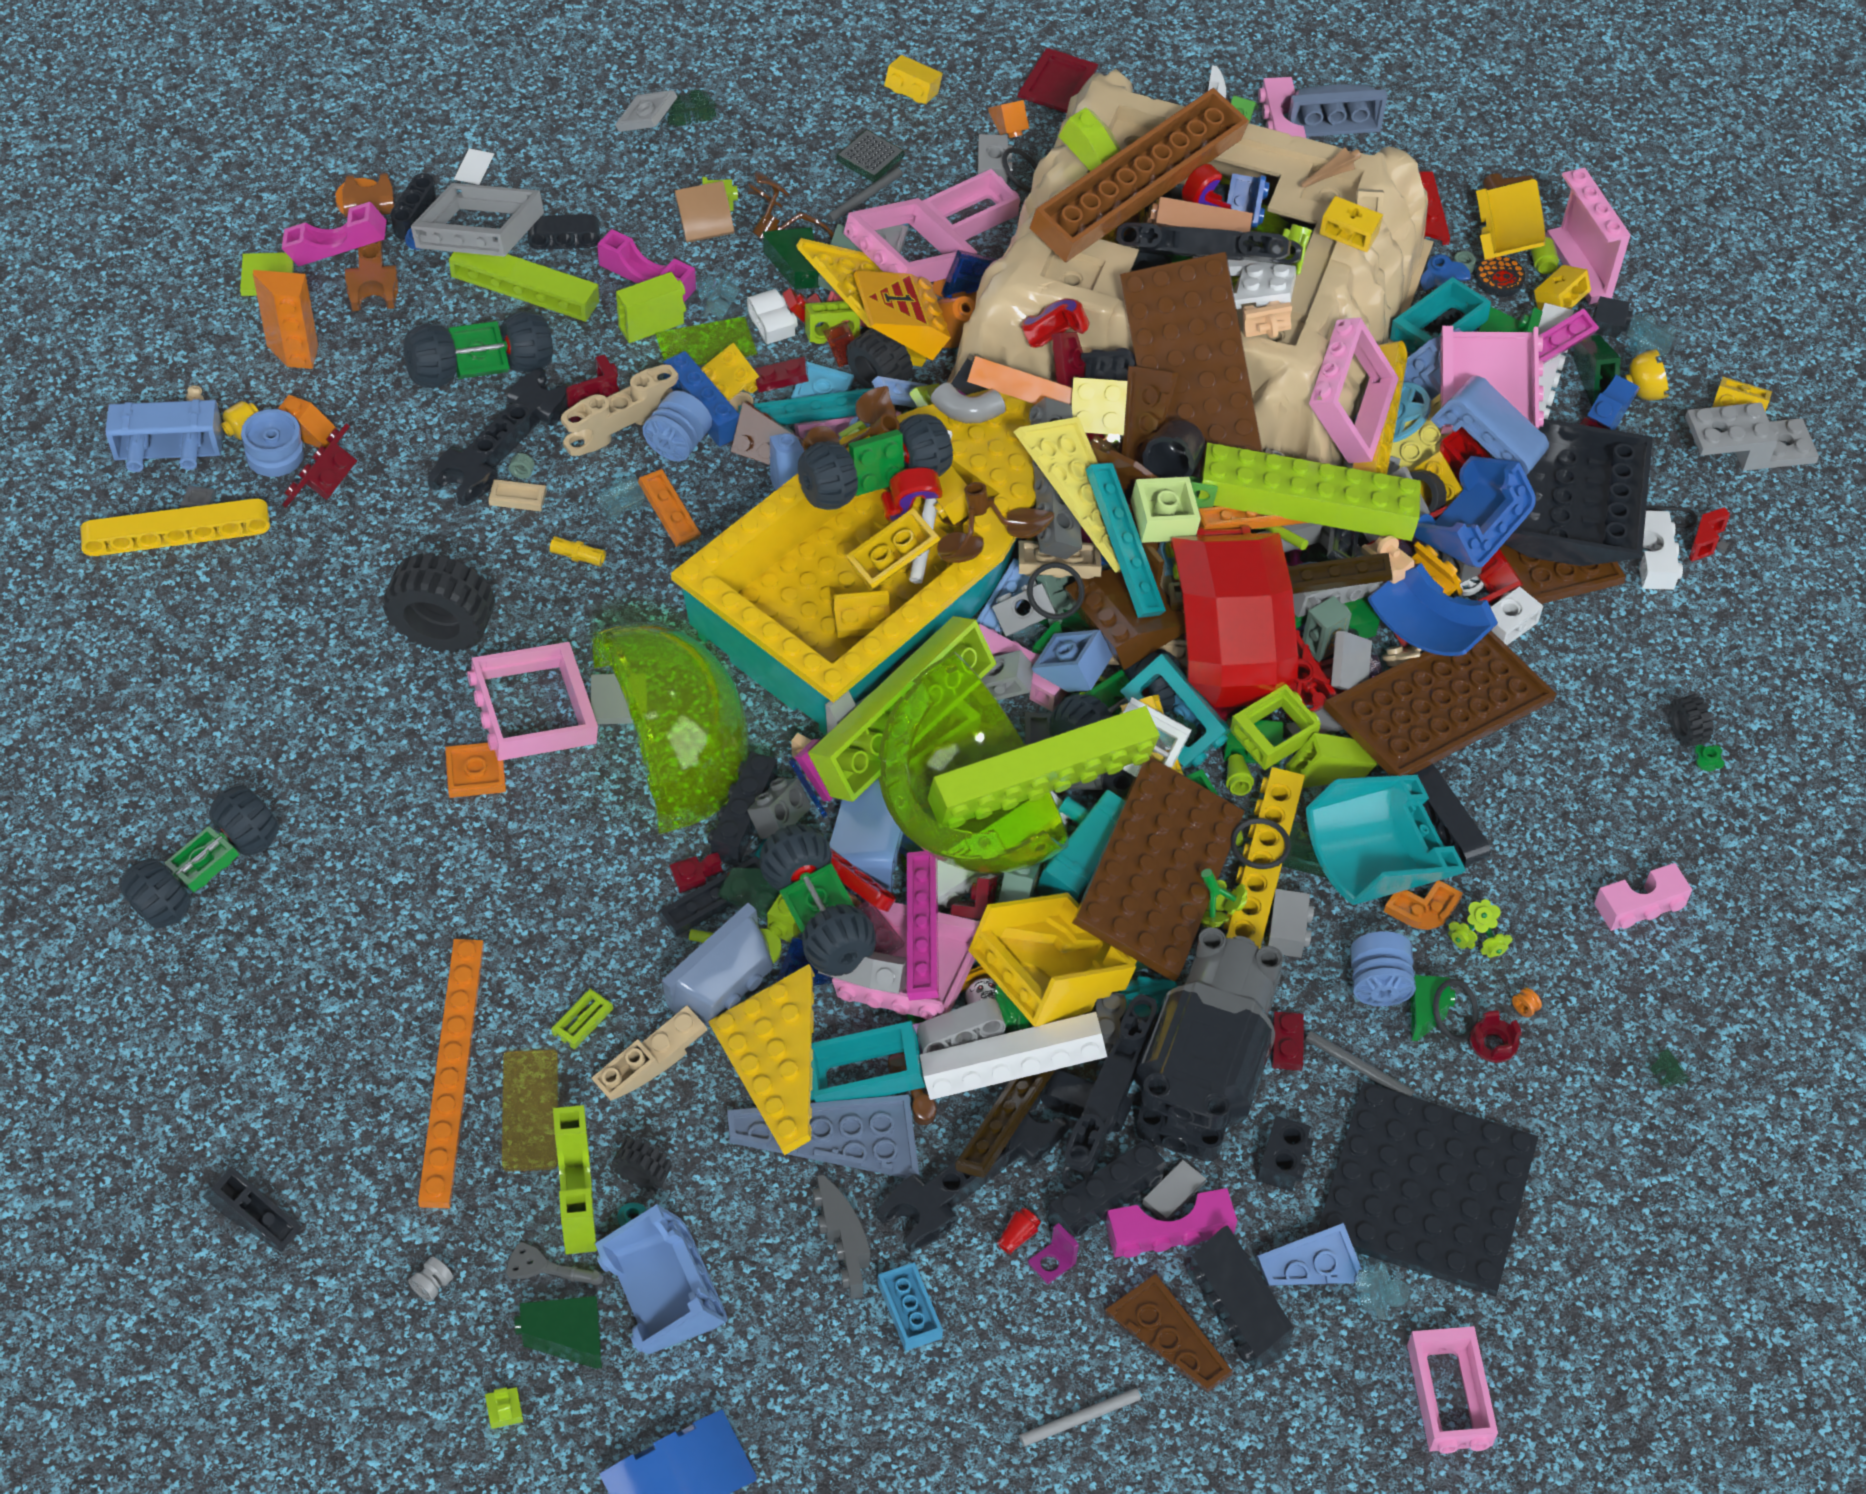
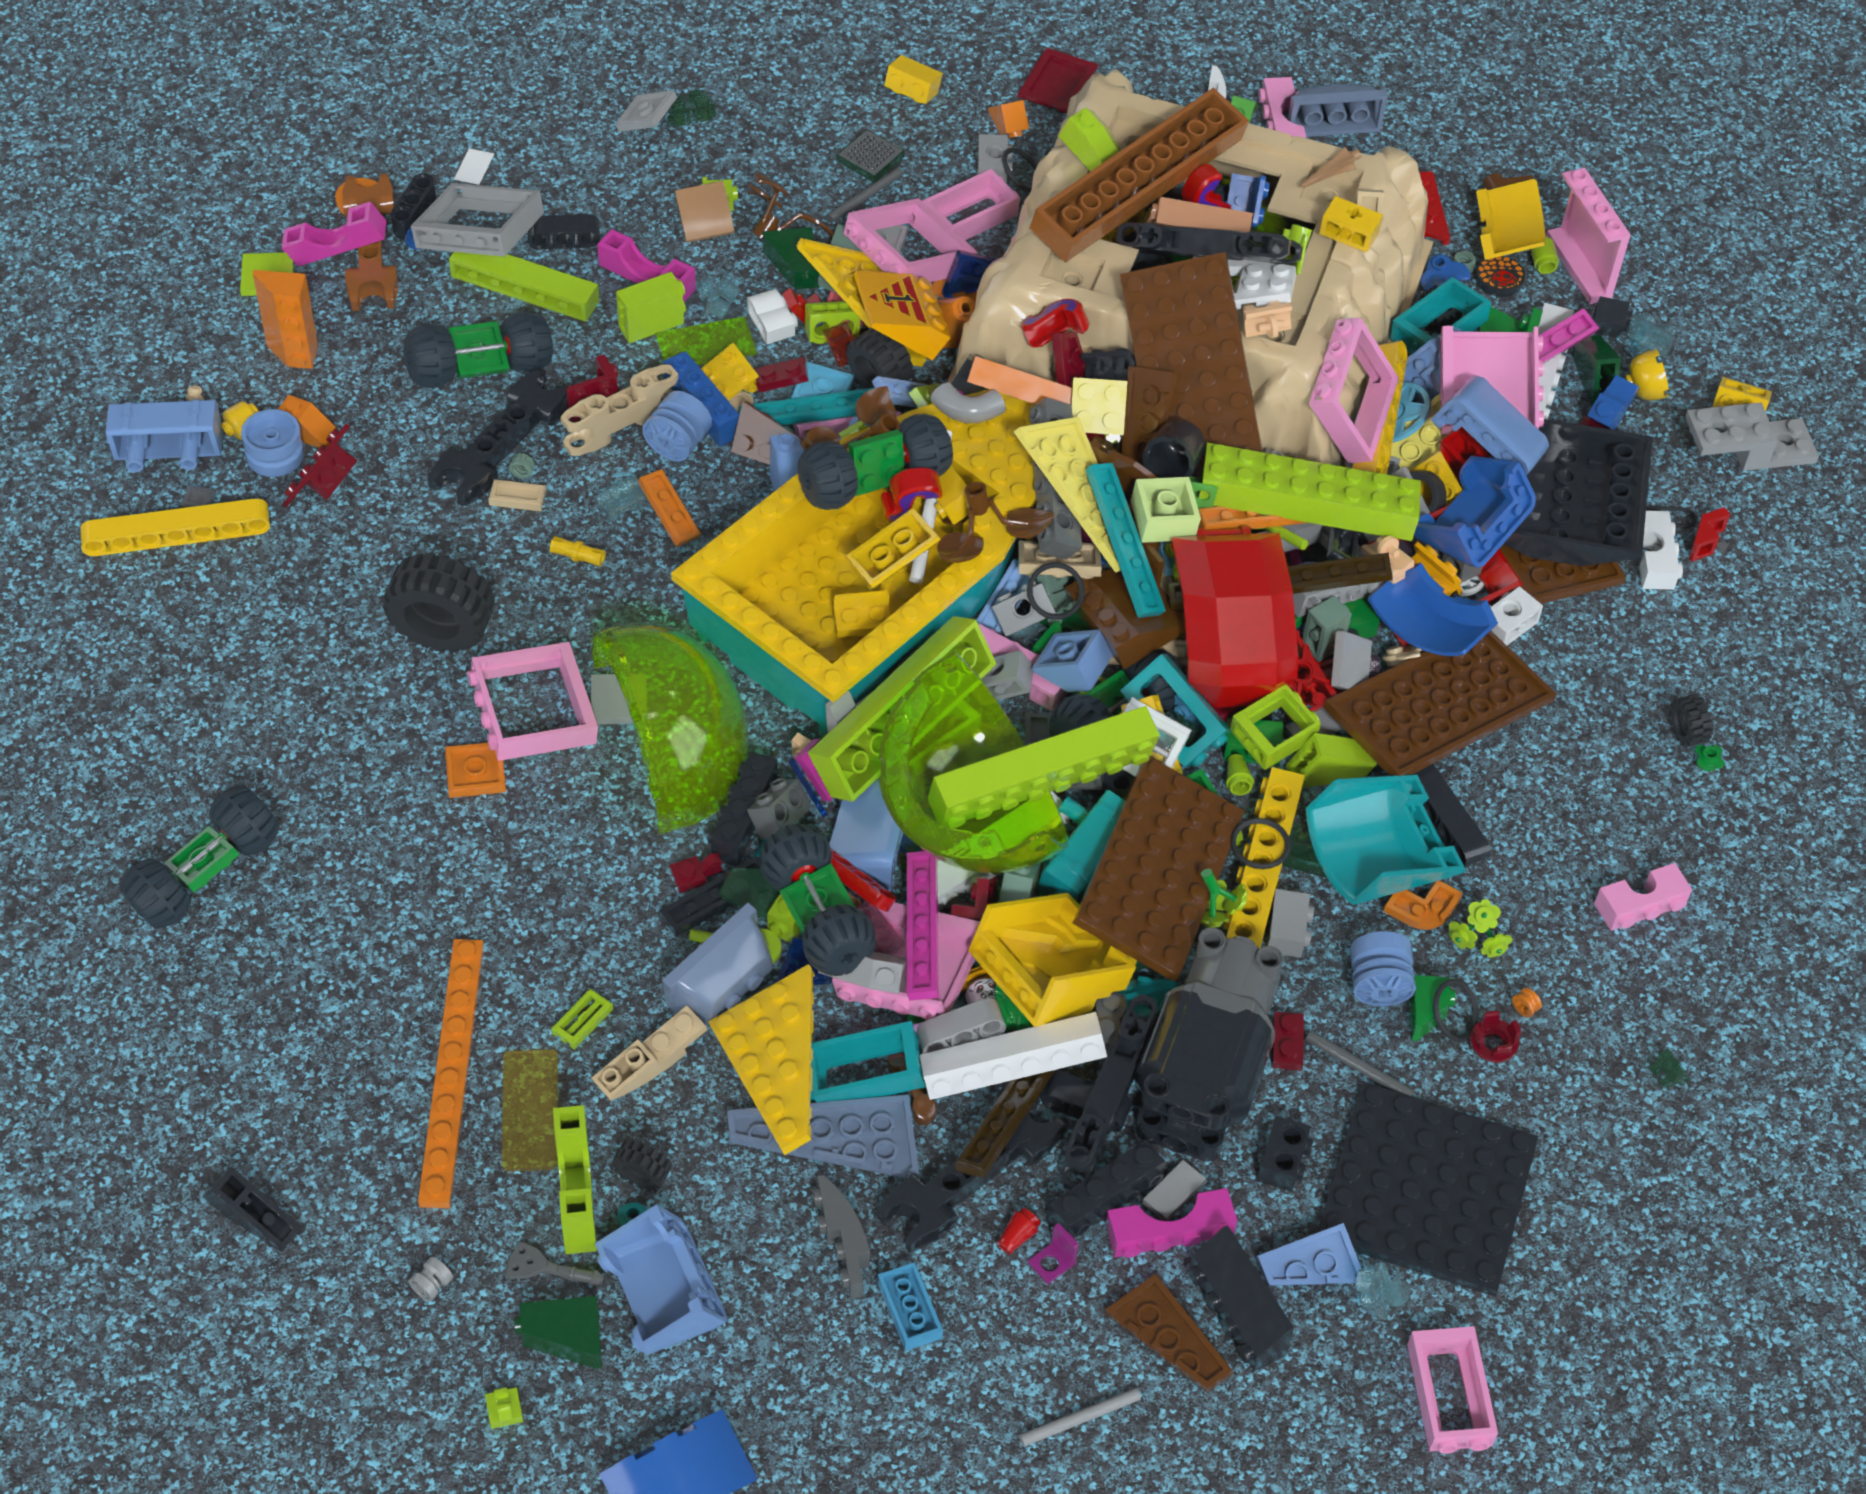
(1563, 287): yellow brick -> none

